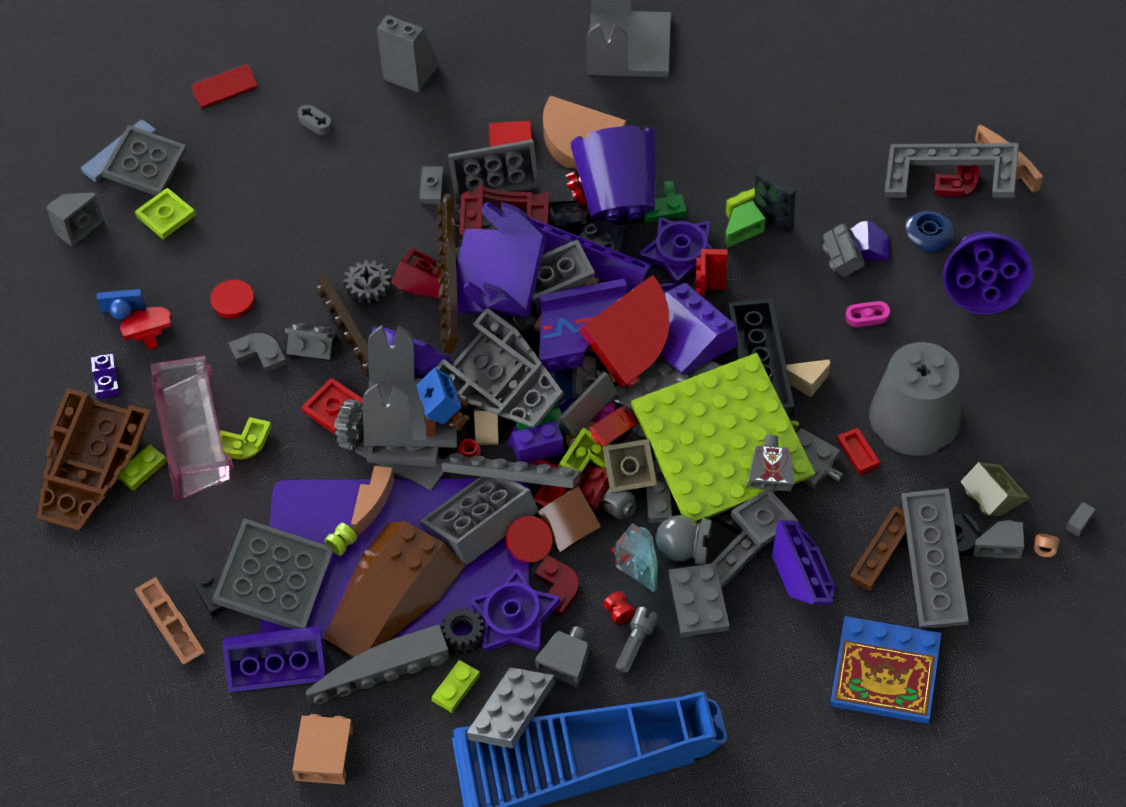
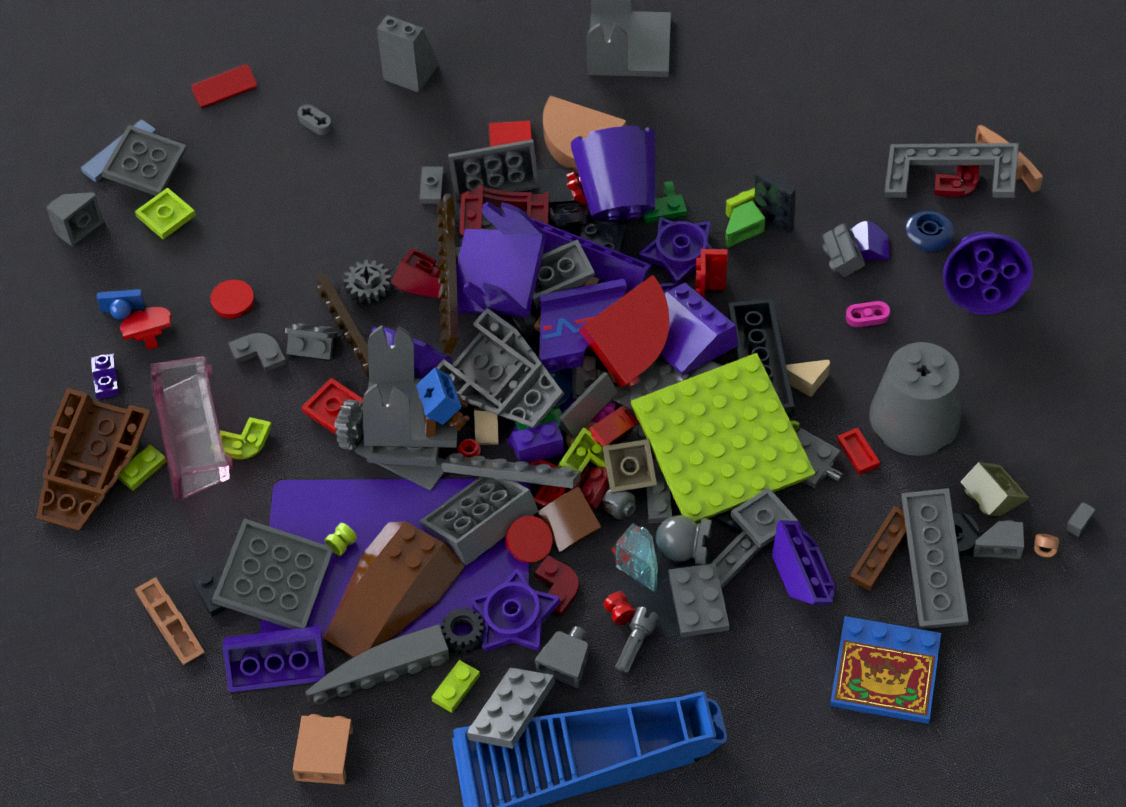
(372, 498): nougat slope -> none
(770, 467): dark grey torso -> none

